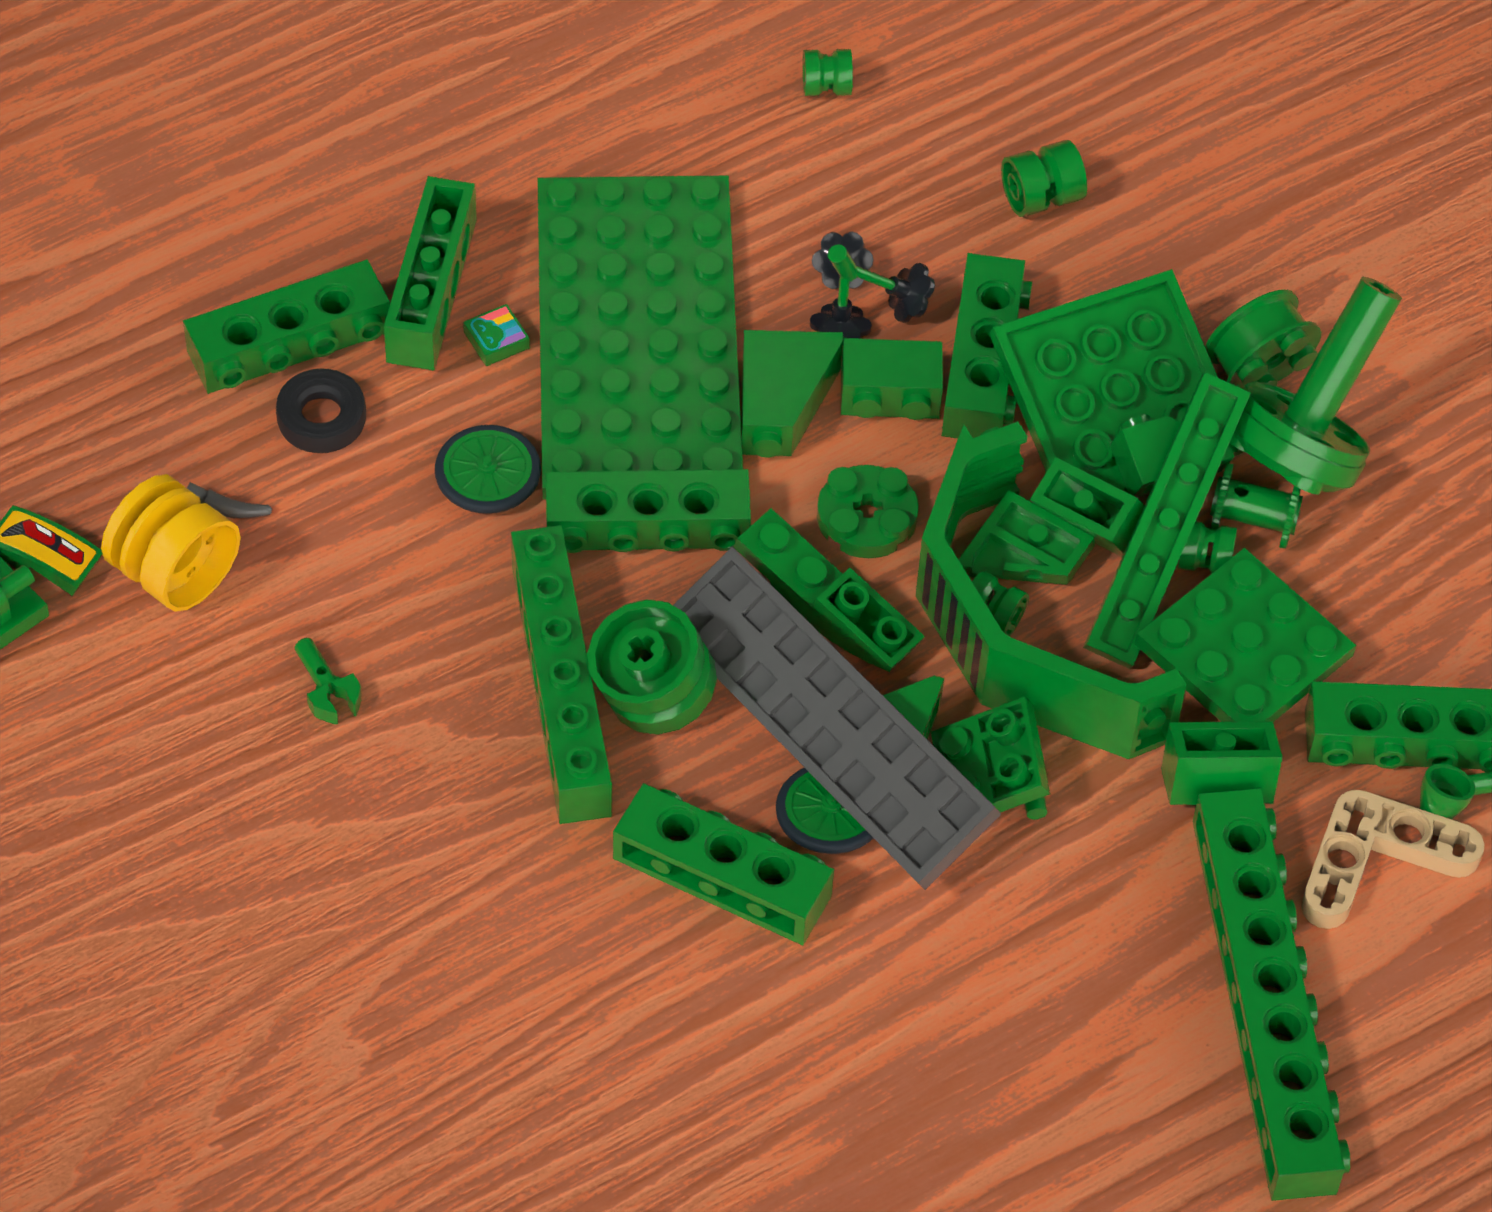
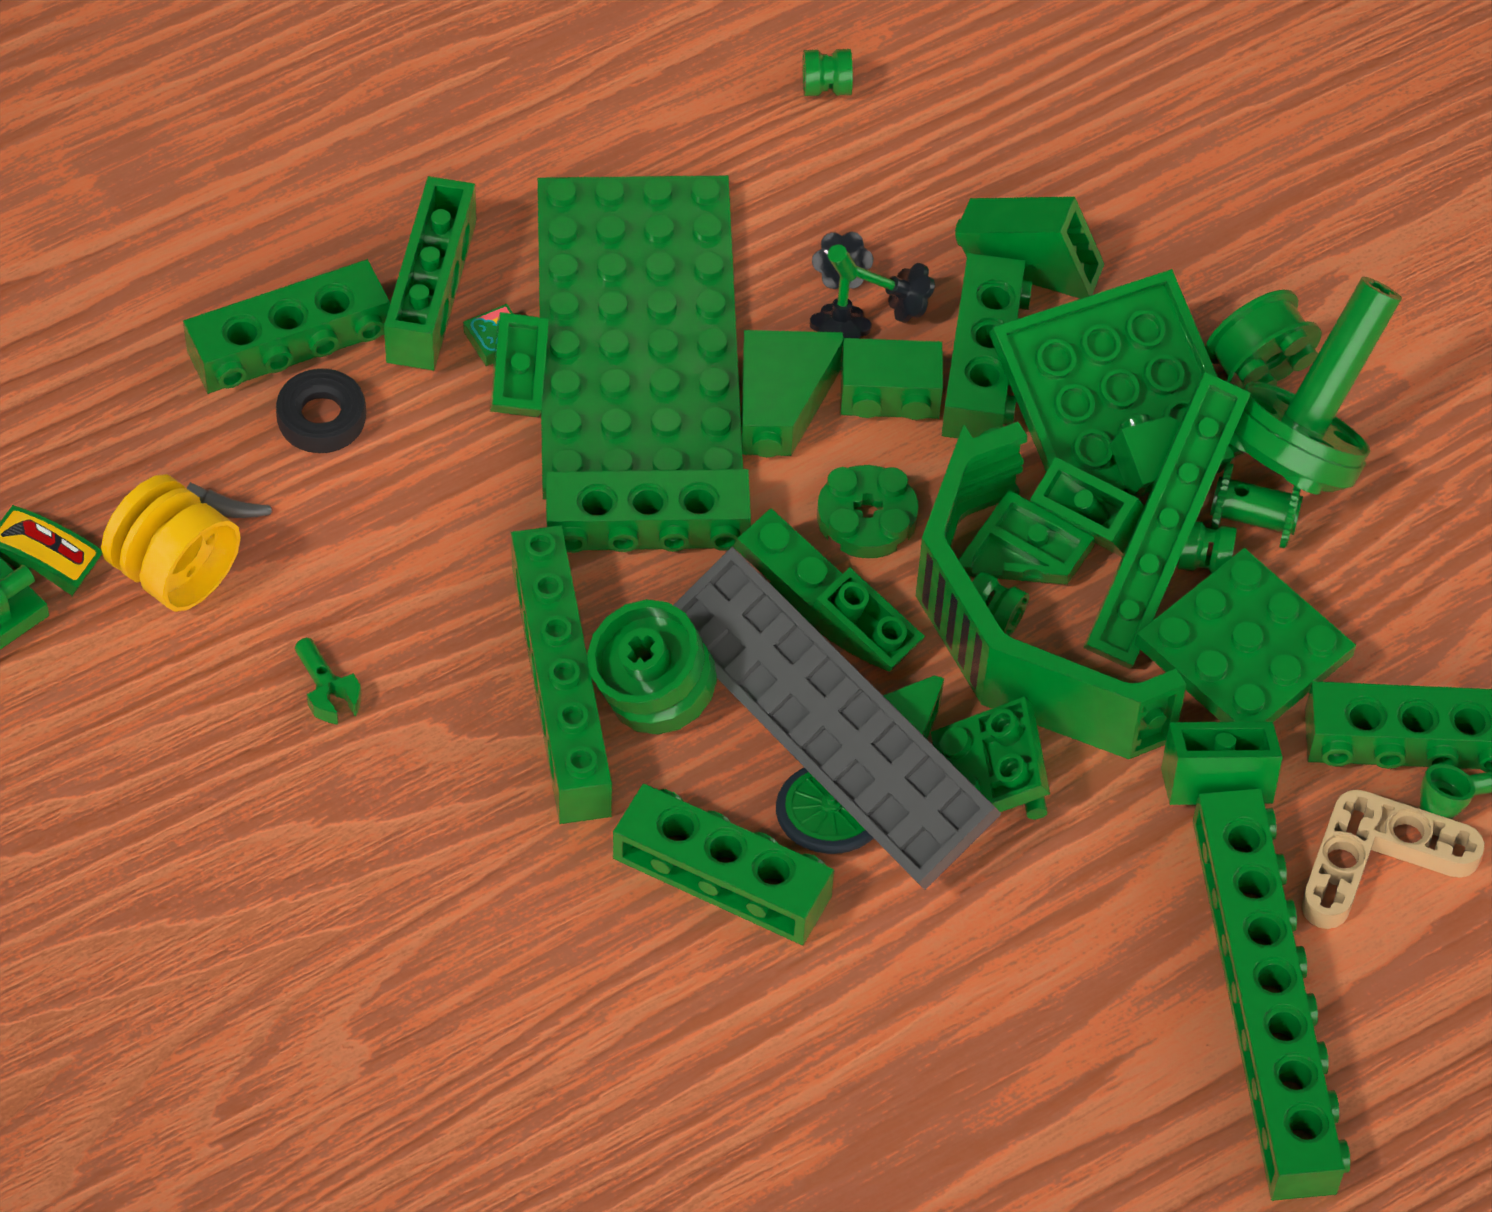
(487, 469): green wheel -> none
(519, 364): none -> green plate
(1035, 229): none -> green slope
(1052, 176): green wheel -> none

